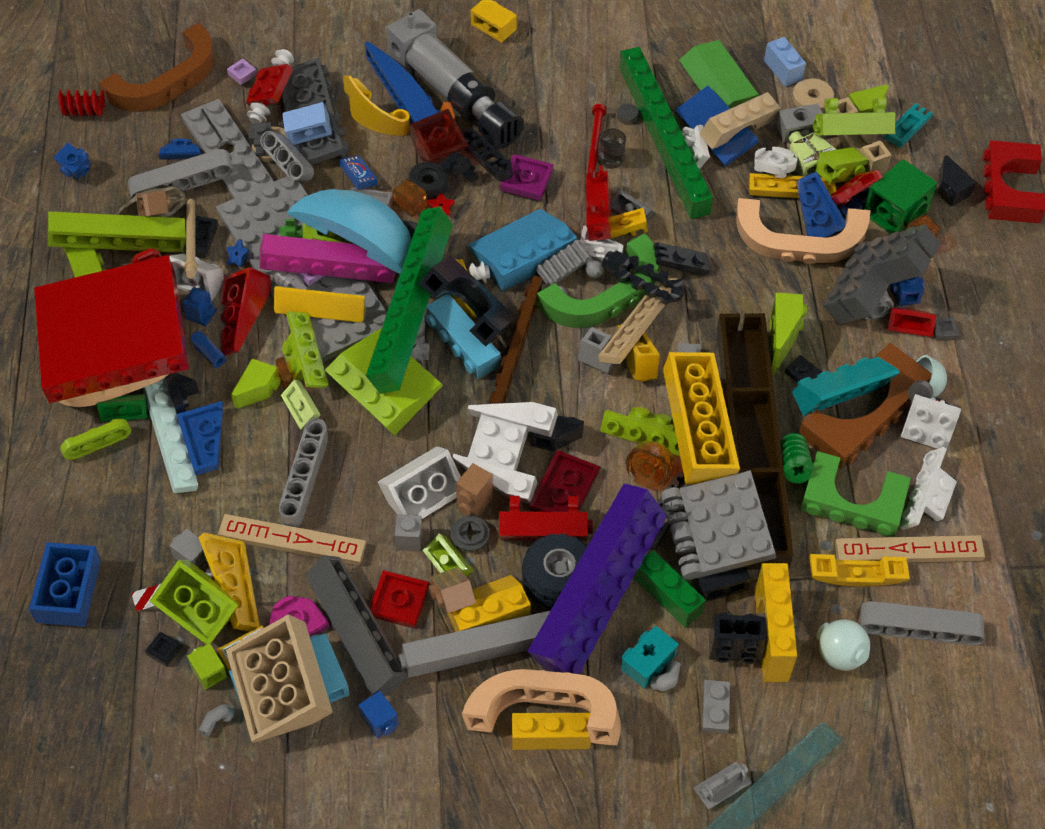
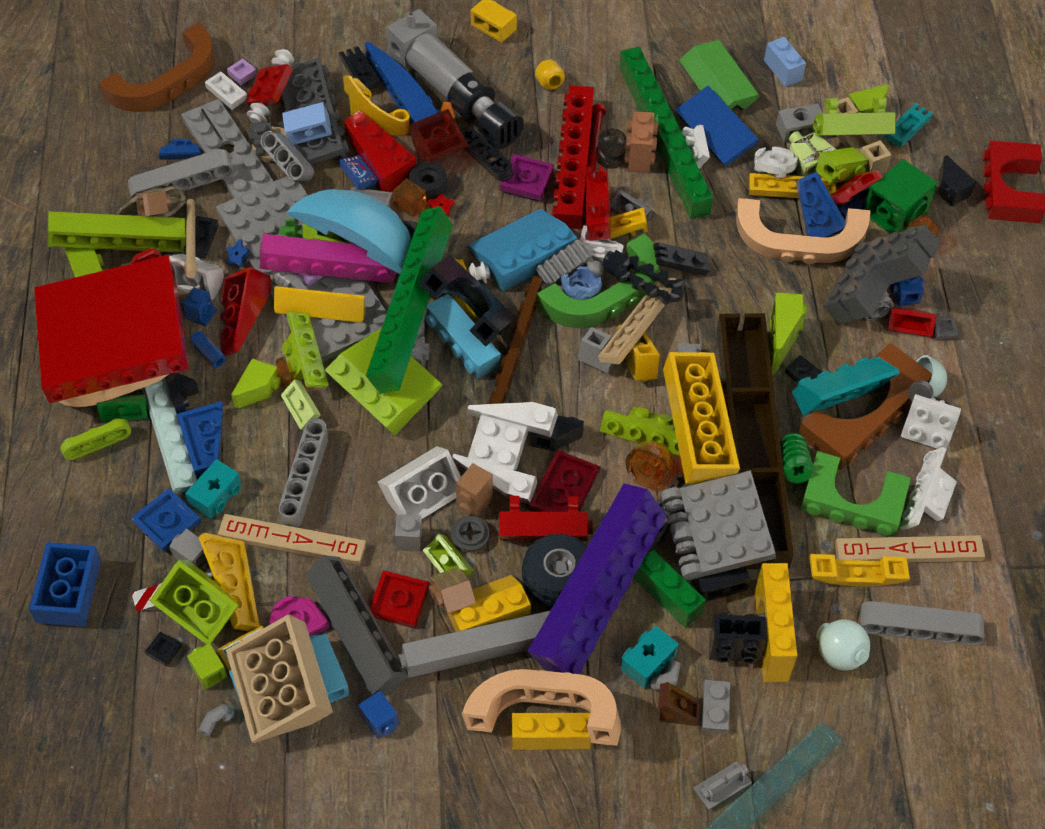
(73, 161): blue brick -> none
(81, 105): red piece -> none
(165, 519): none -> blue plate
(214, 489): none -> teal brick
(226, 90): none -> white plate
(359, 67): none -> black hinge
(379, 151): none -> red wedge
(458, 164): black plate -> none
(549, 74): none -> yellow head
(574, 156): none -> red brick
(581, 284): none -> medium blue hair
(627, 113): flat silver tile -> none
(641, 142): none -> nougat brick
(678, 706): none -> reddish brown slope
(725, 125): tan arch -> none
(812, 86): tan tile -> none

